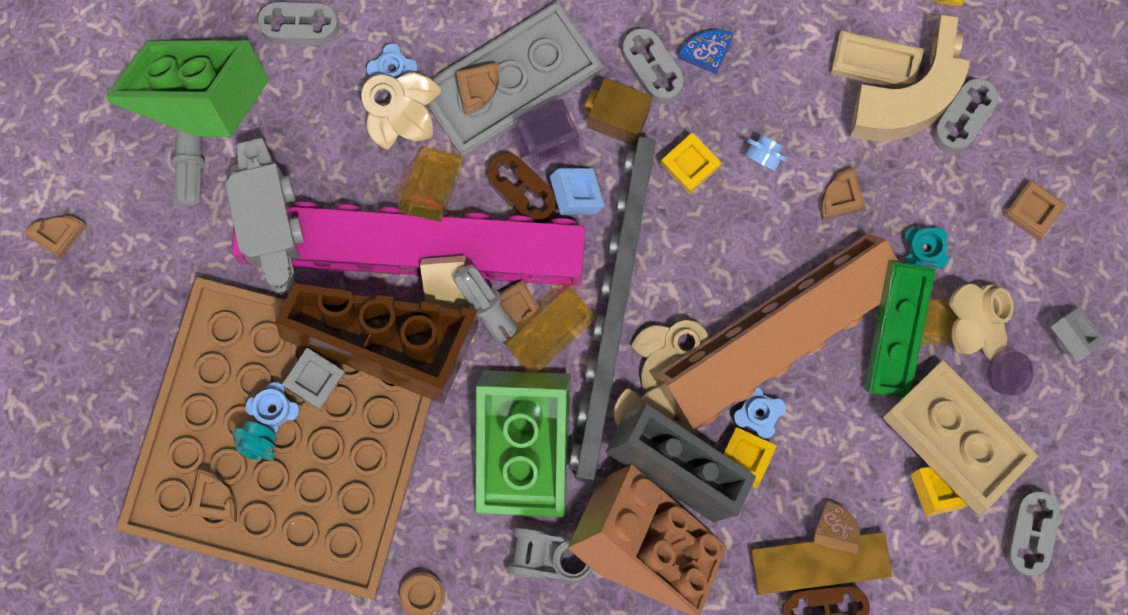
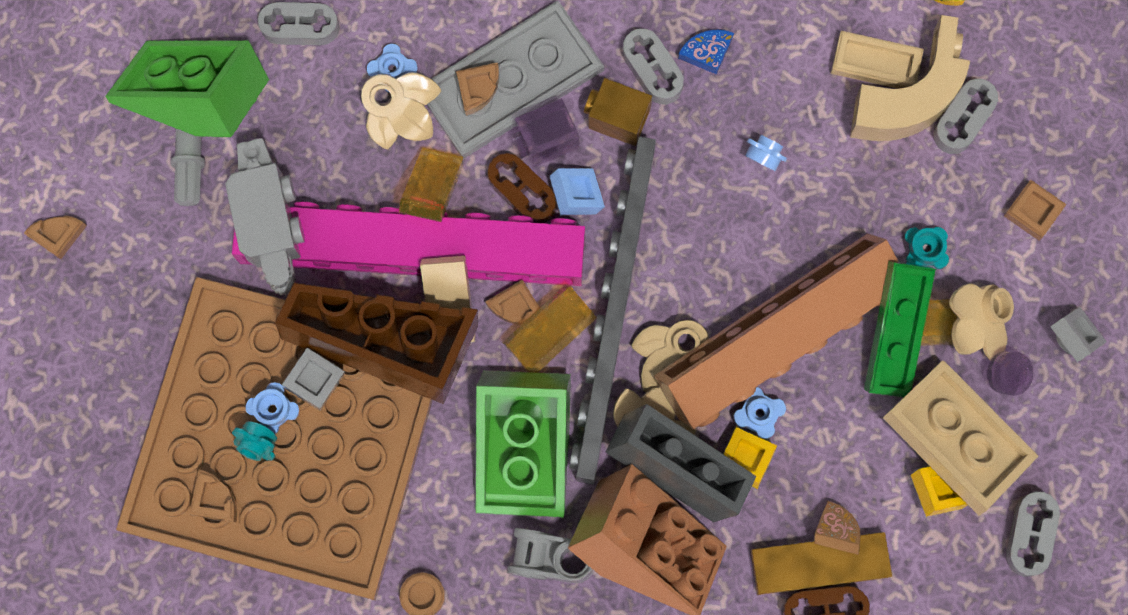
(486, 300): light grey axle -> none
(690, 163): yellow plate -> none
(842, 196): medium nougat tile -> none

